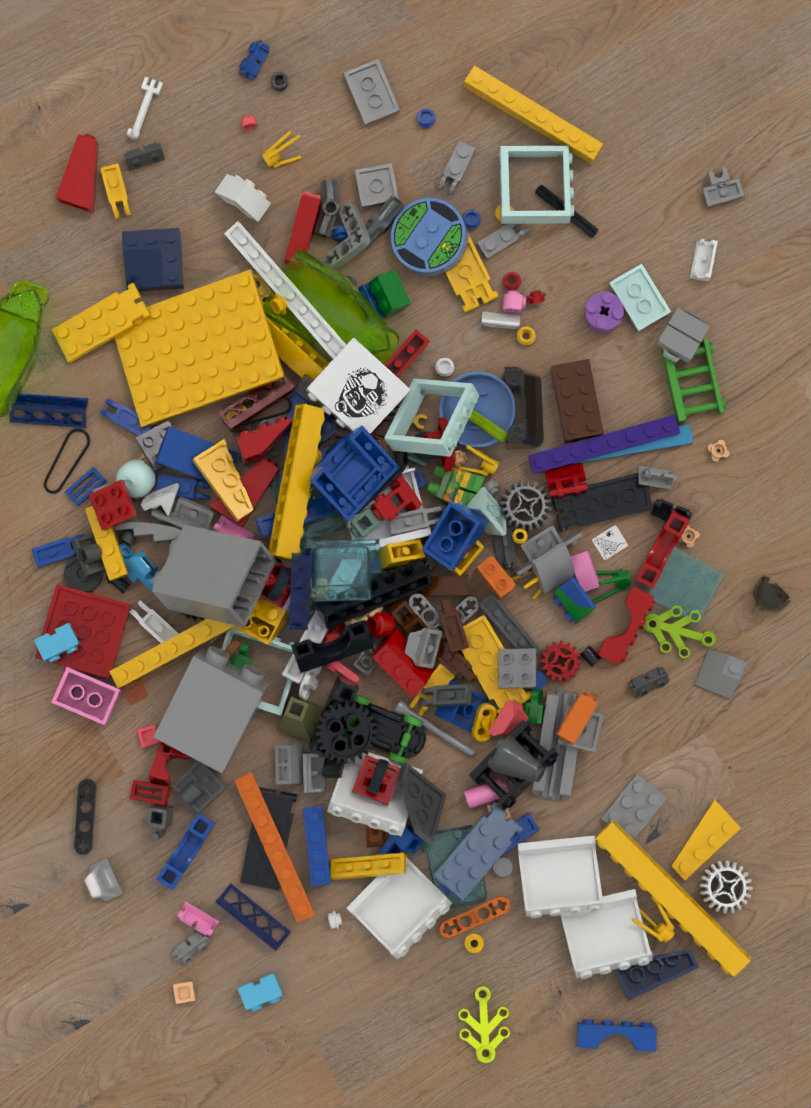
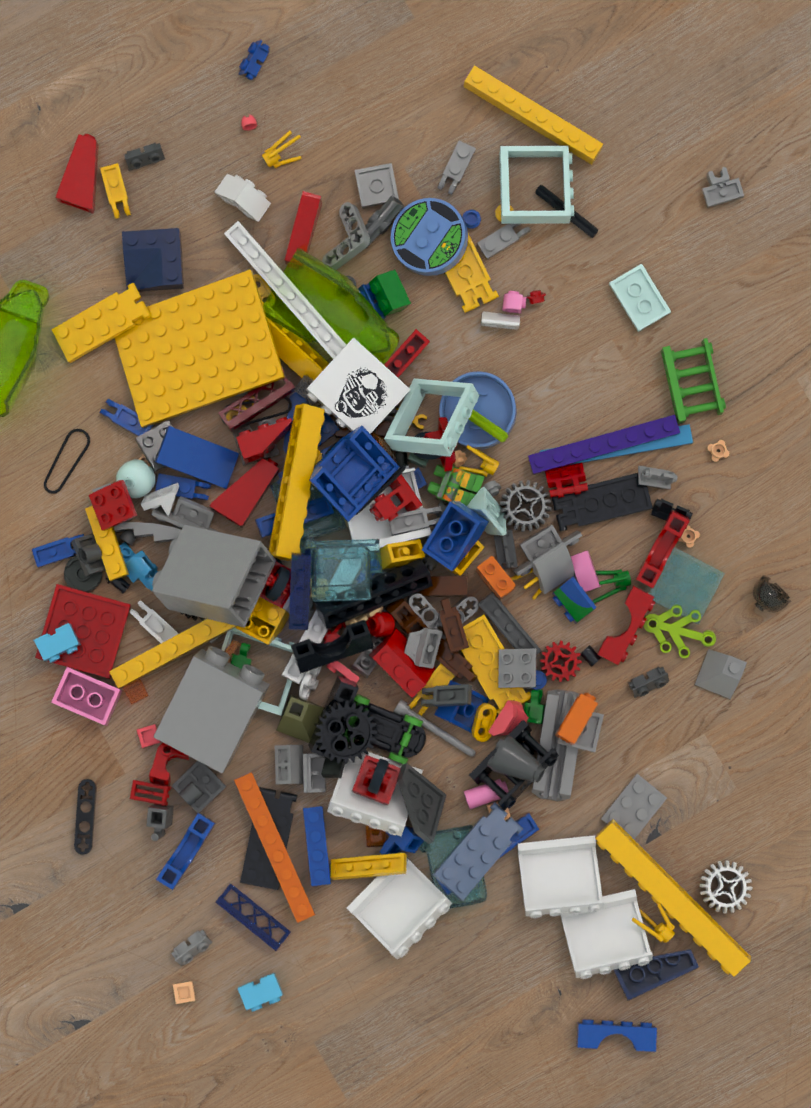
(53, 404): clear blue fence -> none
(89, 483): blue tile -> none
(103, 881): light grey slope -> none
(150, 90): white hinge -> none
(204, 923): bright pink hinge -> none
(221, 474): yellow wing -> none
(229, 527): bright pink hinge -> none
(278, 304): yellow plate -> none
(285, 80): black bush -> none
(329, 197): dark grey piece -> none
(334, 920): white plate -> none
(339, 234): blue plate -> none
(367, 518): sand green brick -> none
(371, 92): light grey plate -> none
(426, 118): blue plate -> none
(444, 367): white plate -> none
(475, 919): orange beam -> none
(478, 948): yellow plate -> none
(484, 1028): neon yellow plant -> none
(502, 867): light grey tile -> none
(511, 275): red plate -> none
(522, 532): yellow pin -> none
(528, 330): yellow plate -> none
(531, 432): clear smoke windscreen -> none
(576, 400): reddish brown brick -> none
(607, 302): medium lavender brick -> none
(610, 542): white sticker -> none
(682, 336): light grey piece -> none
(703, 260): white hinge -> none
(710, 834): yellow wing -> none

